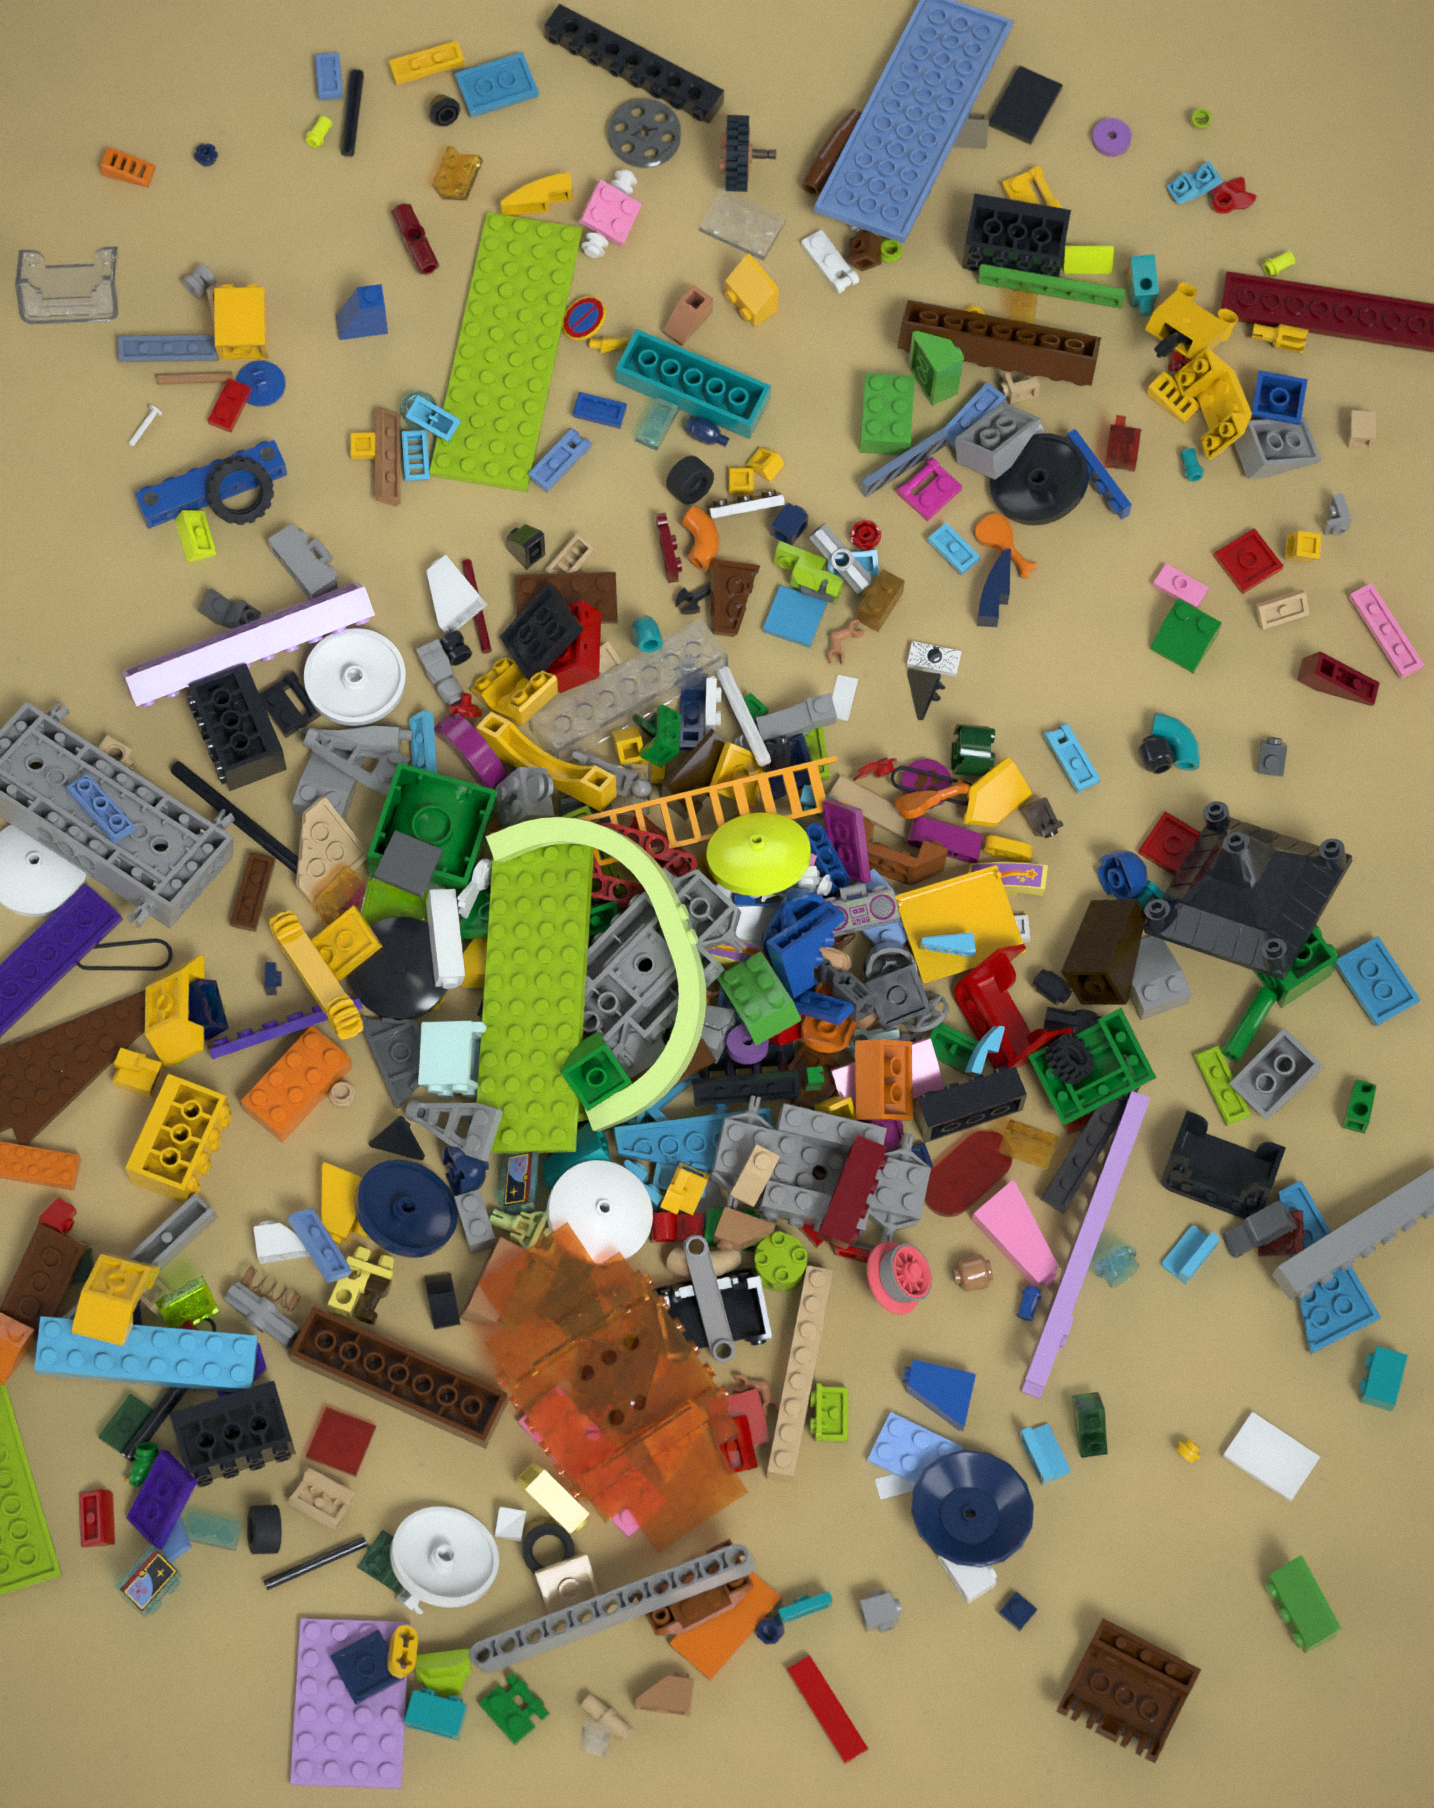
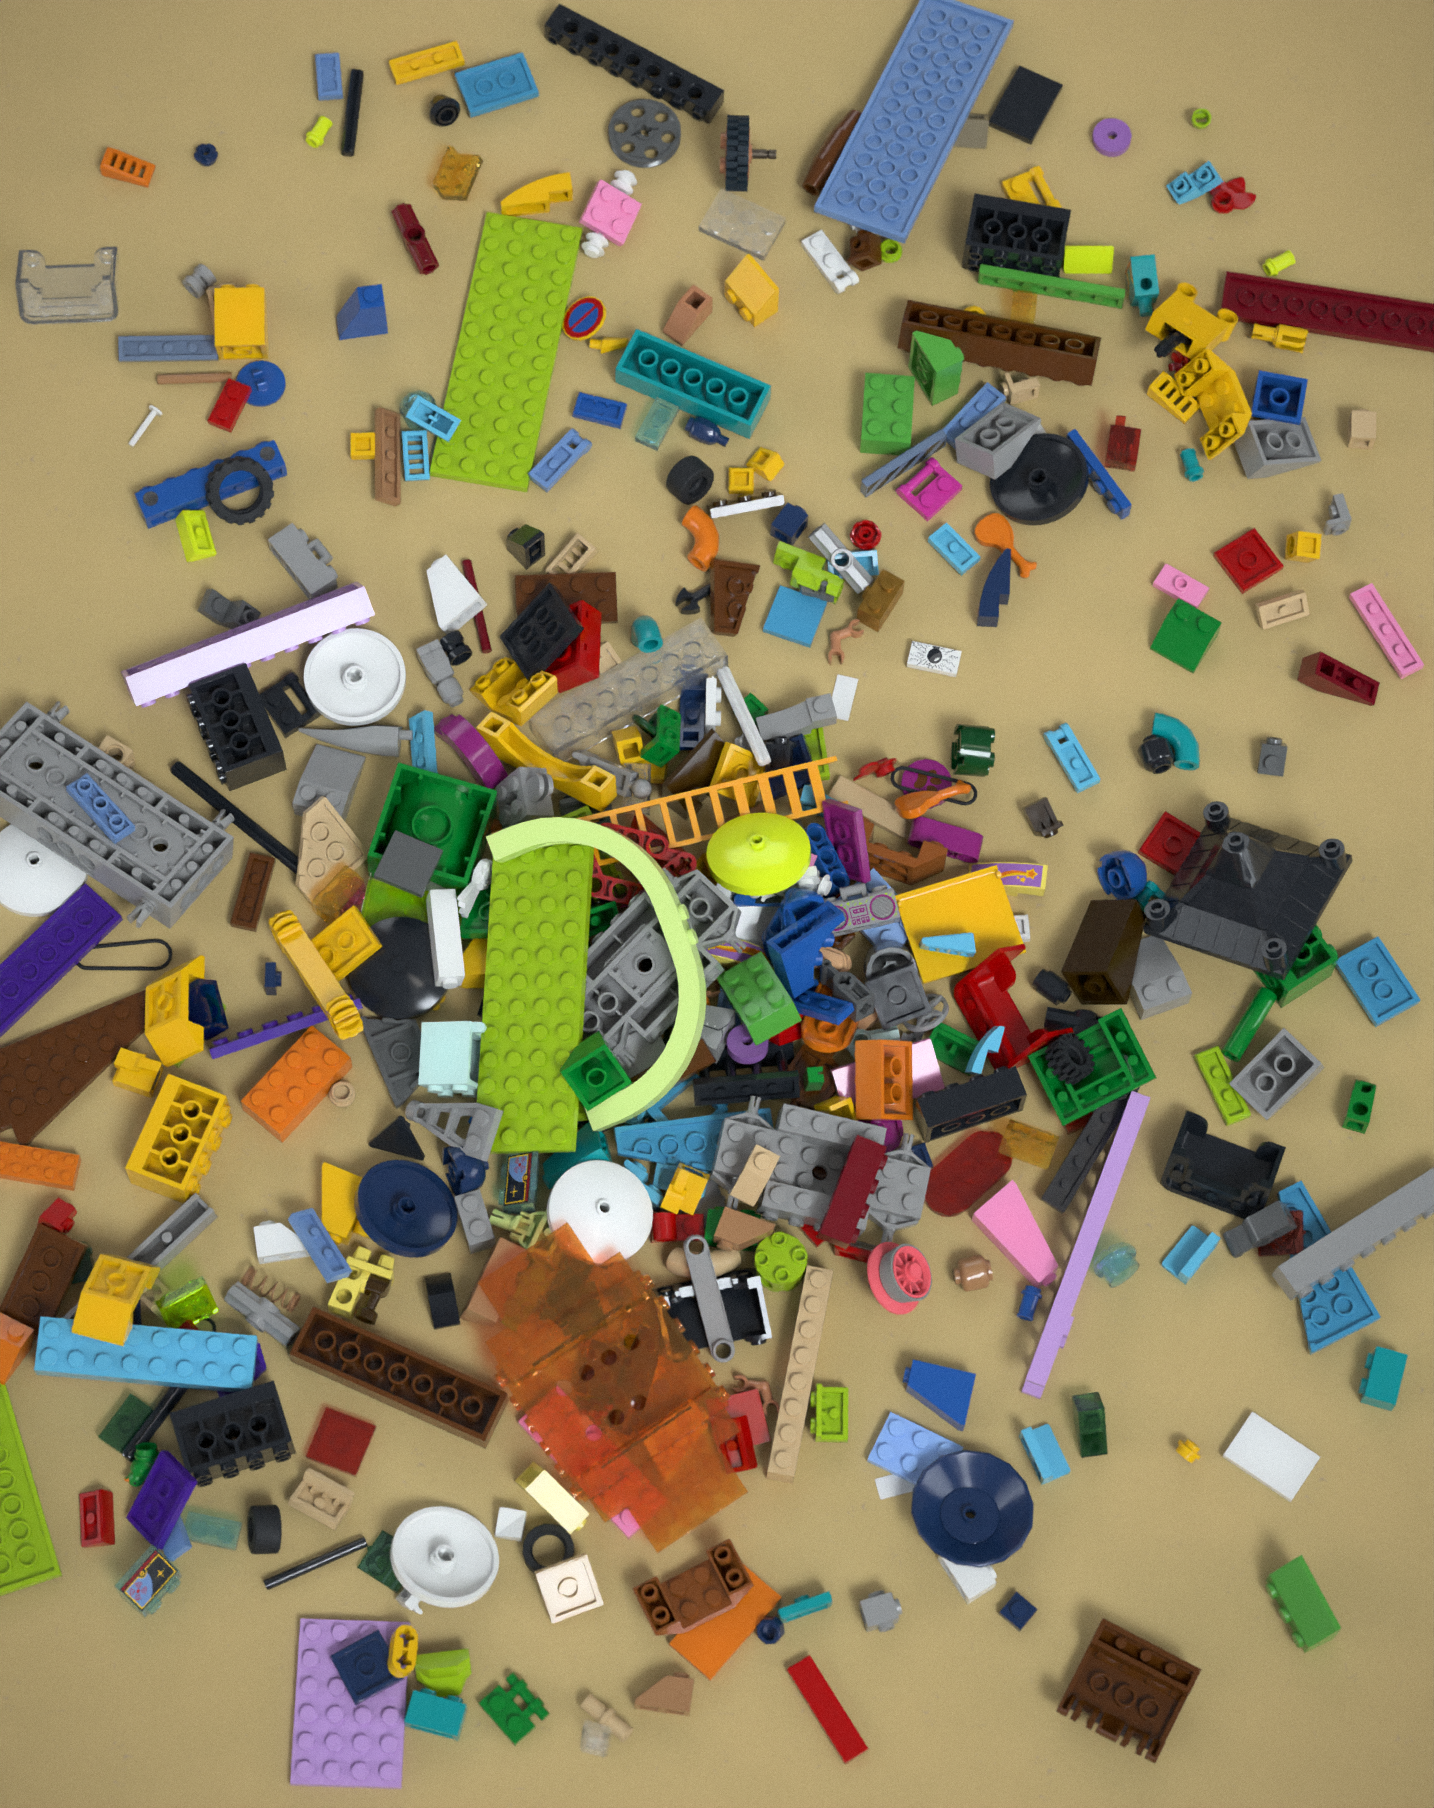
(377, 780): light grey plate -> none
(465, 707): red plant -> none
(624, 1611): light grey beam -> none
(668, 545): dark red plate -> none
(923, 689): black piece -> none
(996, 795): yellow tile -> none
(1008, 849): yellow beam -> none

